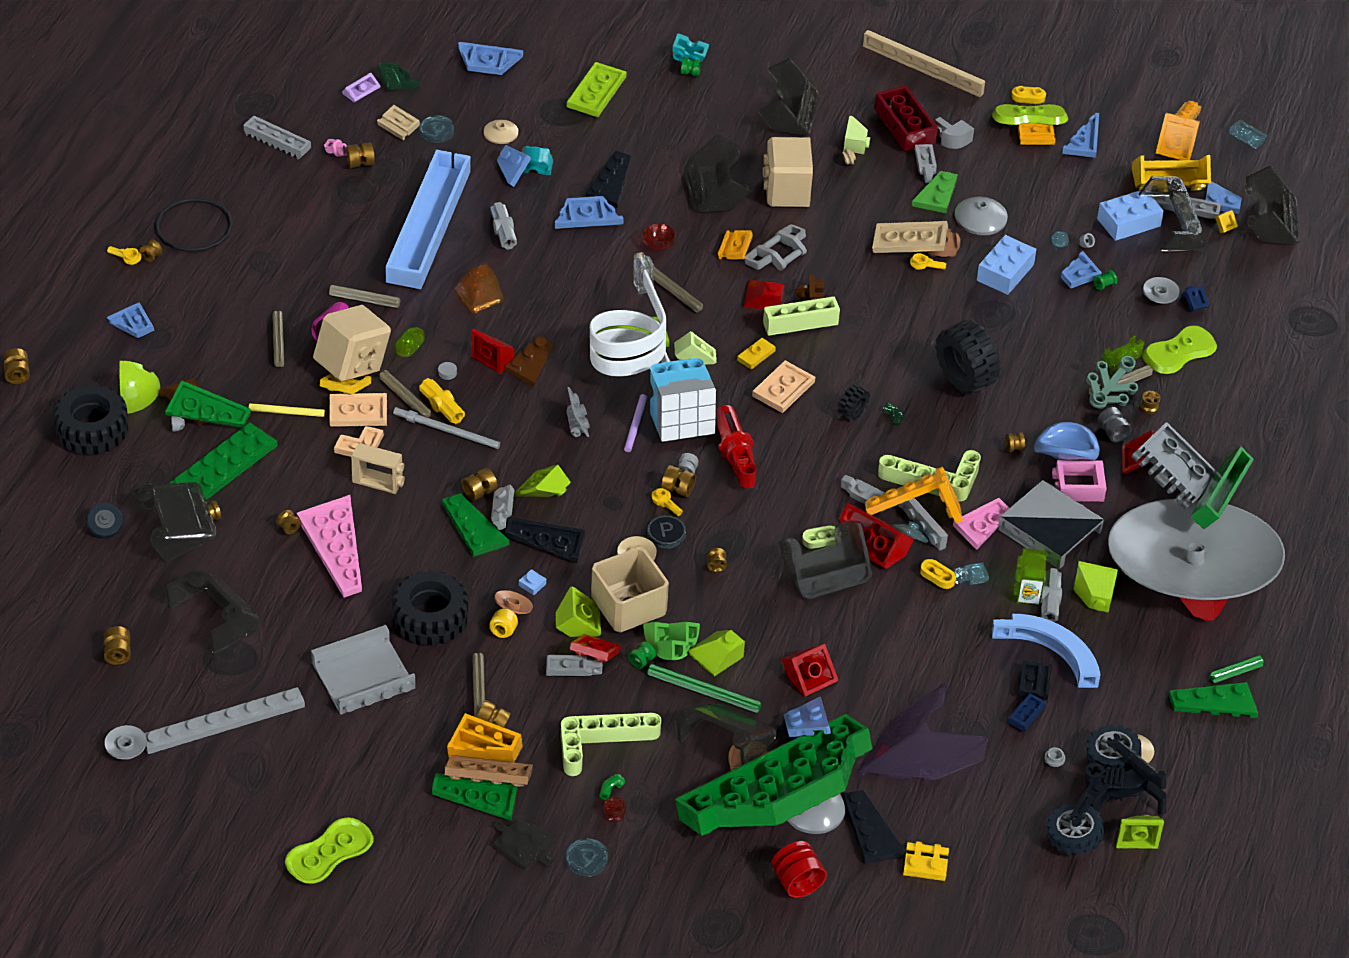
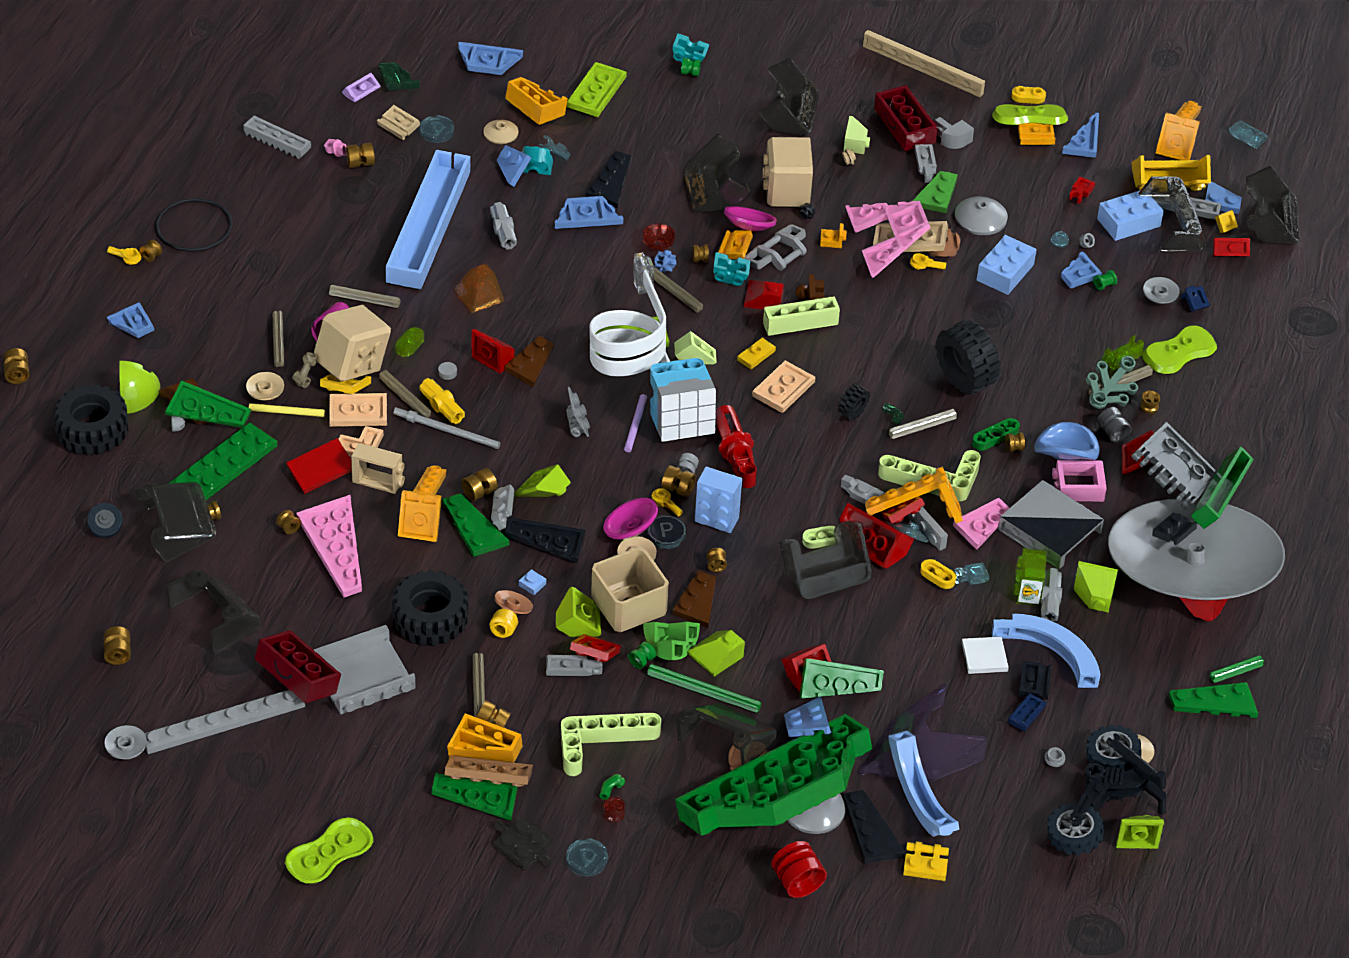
(265, 386): none -> tan dish
(297, 666): none -> dark red brick
(301, 377): none -> dark tan bar
(320, 465): none -> red tile
(422, 507): none -> light orange bracket
(535, 102): none -> light orange wedge
(559, 149): none -> clear light blue plate
(630, 518): none -> dark pink dish
(665, 261): none -> medium blue gear
(697, 599): none -> reddish brown wing
(700, 253): none -> pearl gold wheel
(718, 499): none -> light blue brick
(730, 270): none -> teal cylinder
(749, 218): none -> dark pink dish
(807, 211): none -> black plate
(831, 678): none -> wing
(833, 238): none -> light orange bracket
(896, 513): none -> red plate
(907, 223): none -> bright pink wing
(916, 786): none -> light blue arch
(922, 423): none -> axle
(982, 443): none -> green beam
(984, 655): none -> white tile
(1081, 188): none -> red plate
(1174, 528): none -> black plate
(1231, 246): none -> red plate

